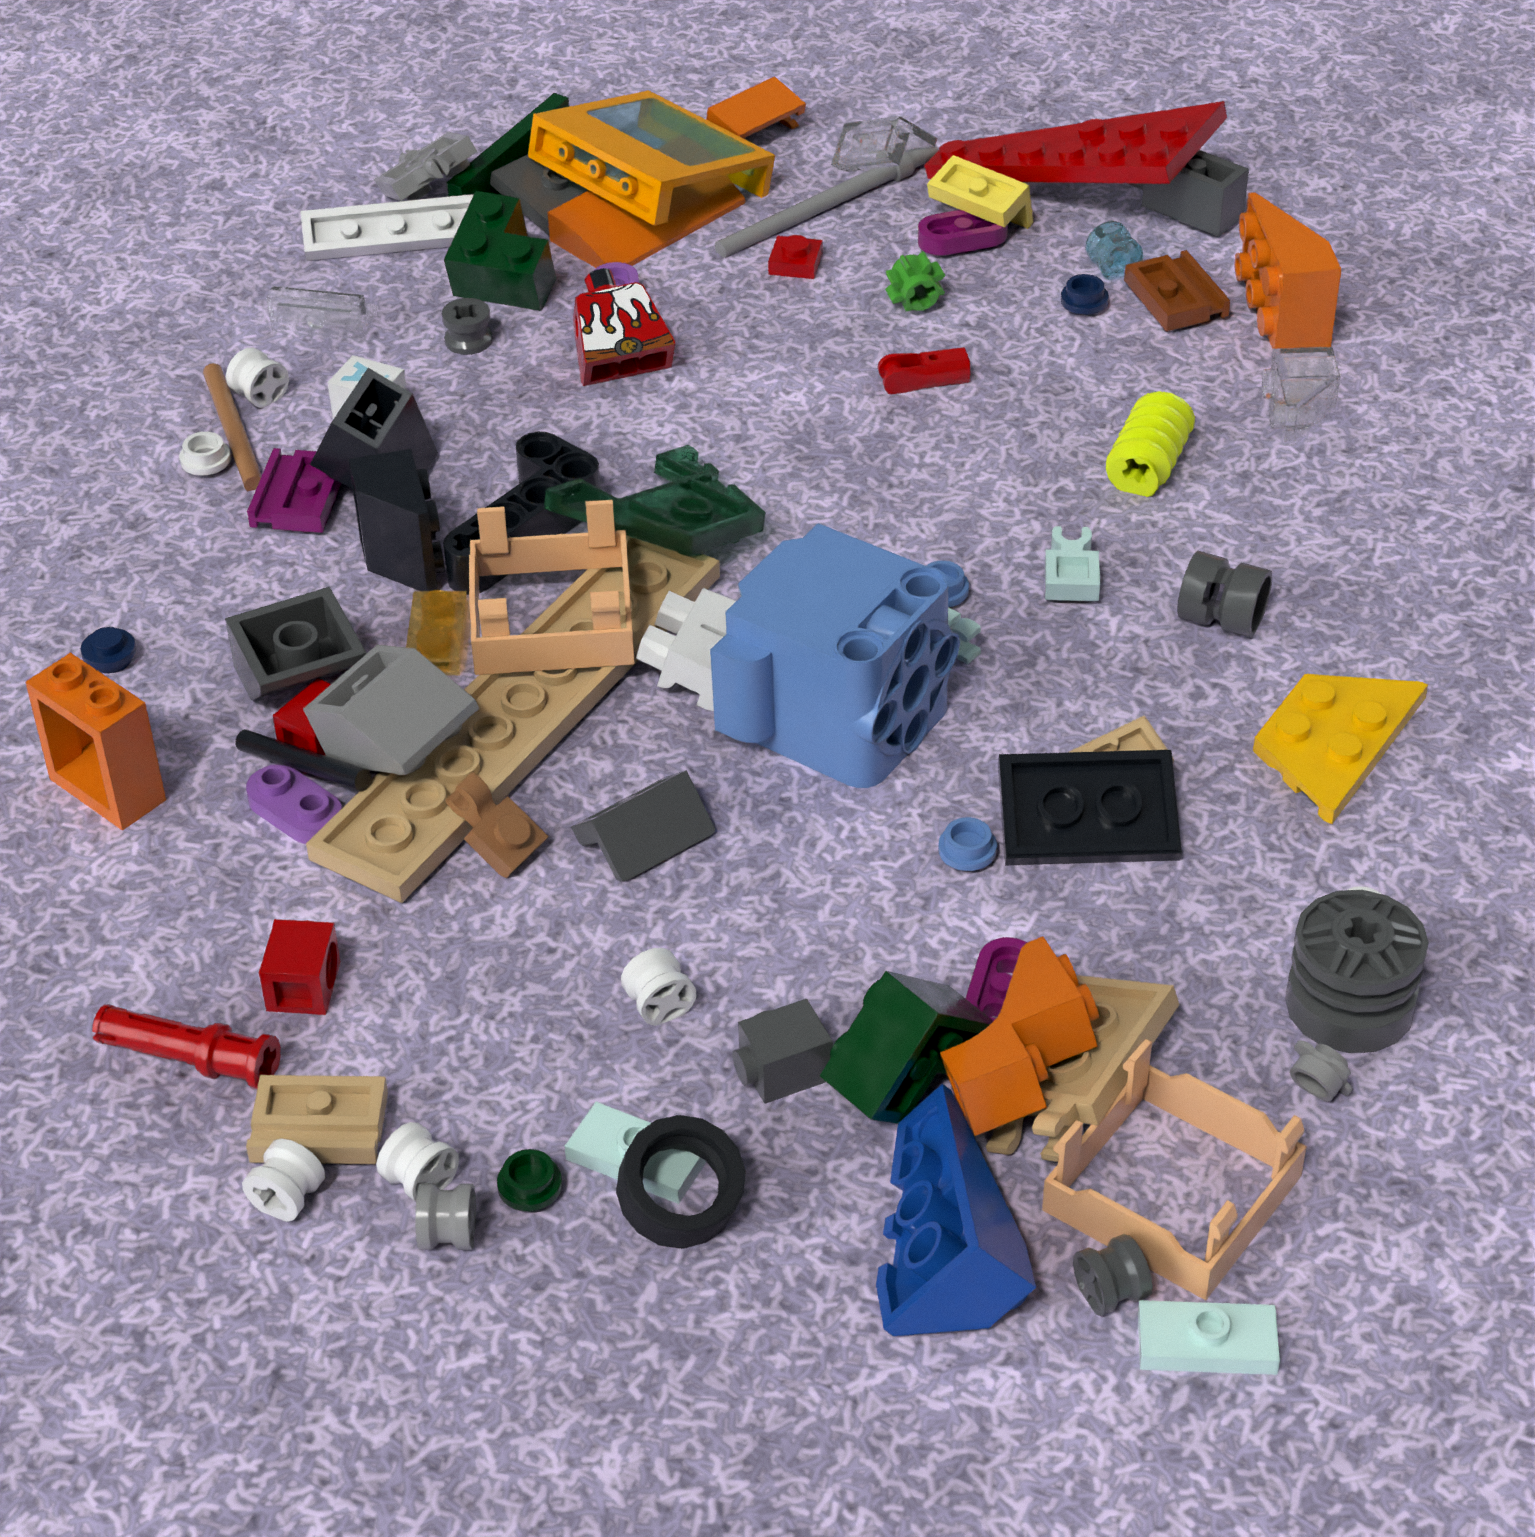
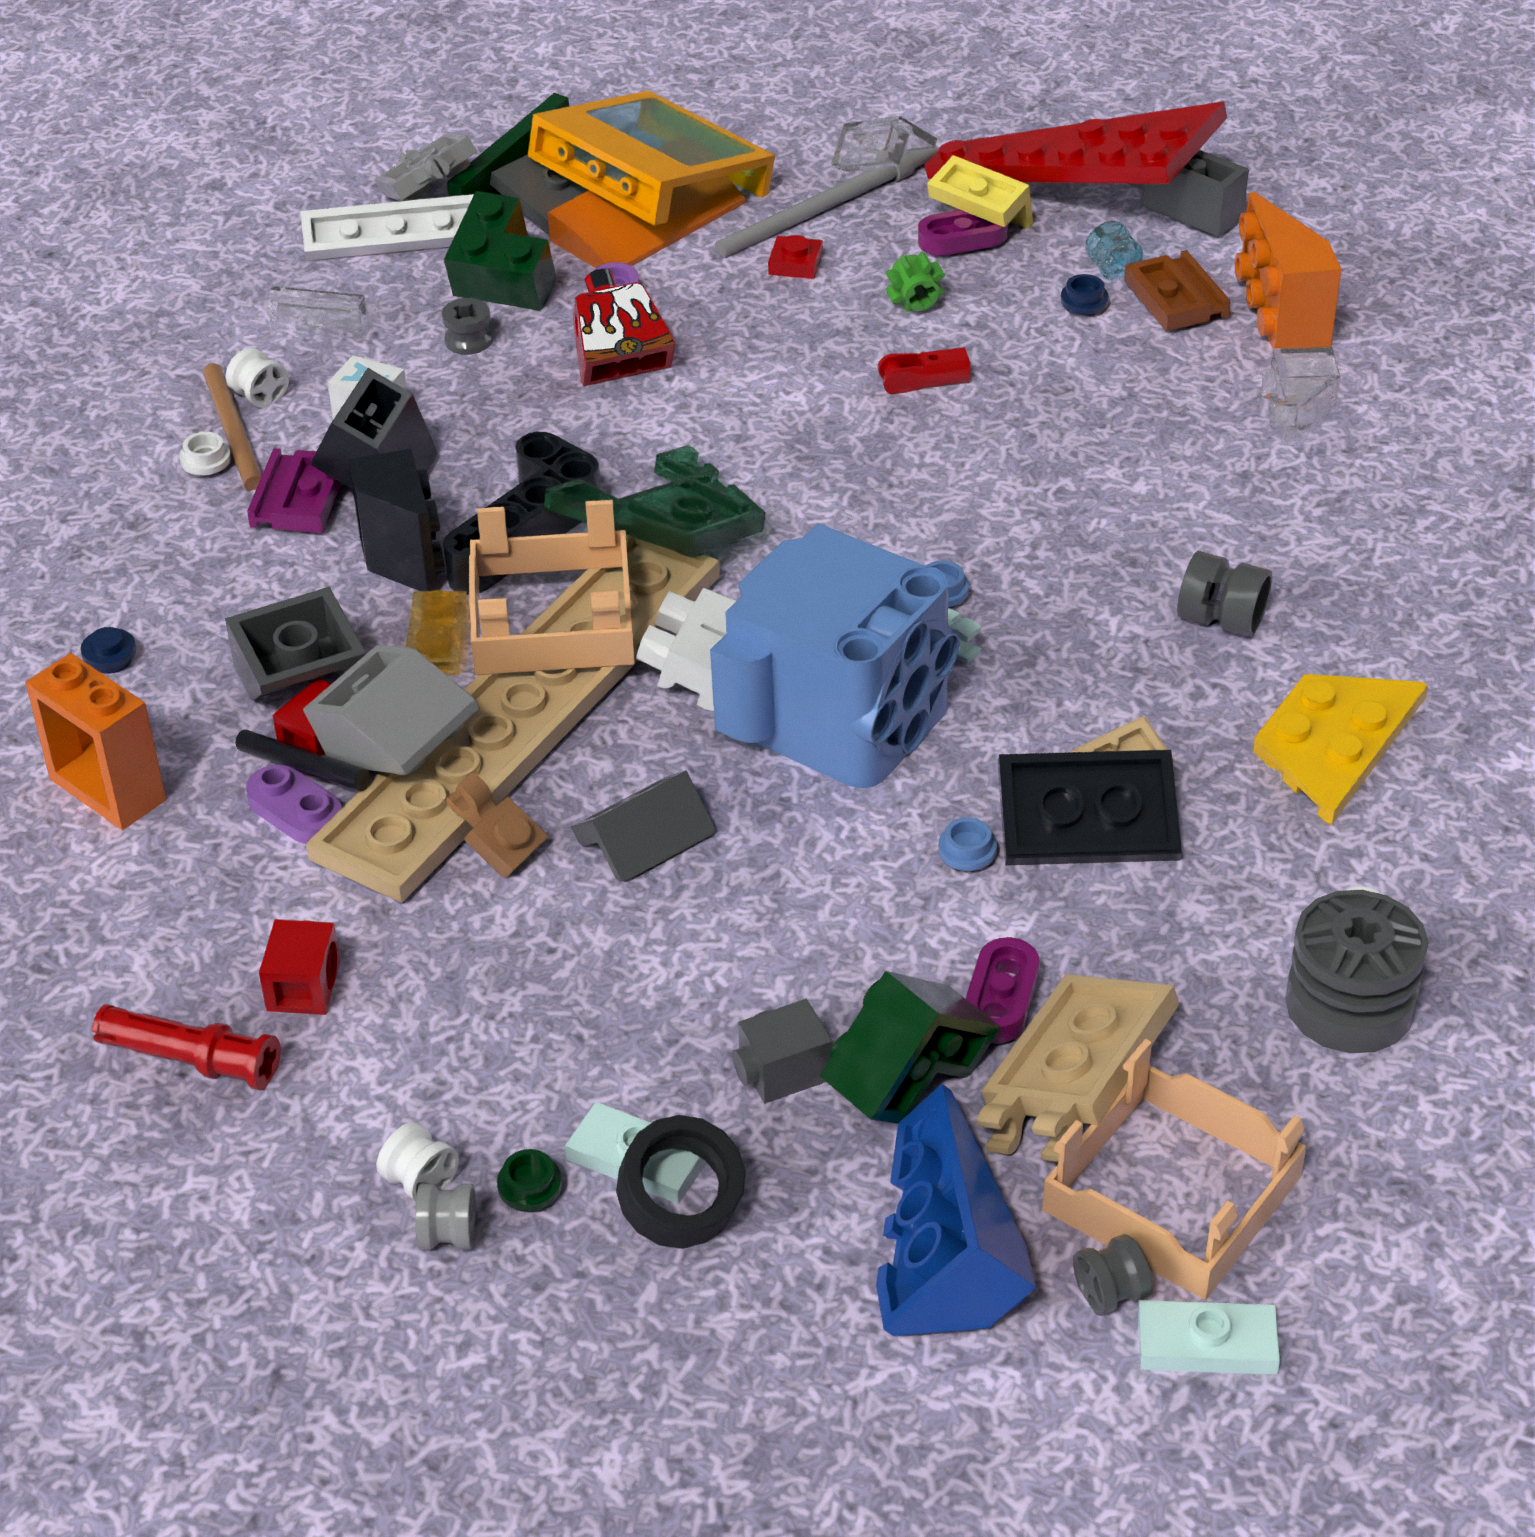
(283, 1179): white wheel -> none
(328, 1115): tan plate -> none
(658, 986): white wheel -> none
(757, 108): orange hinge -> none
(1039, 1025): orange arch -> none
(1072, 568): light aqua plate -> none
(1150, 443): neon yellow piece -> none
(1320, 1071): light grey plate -> none

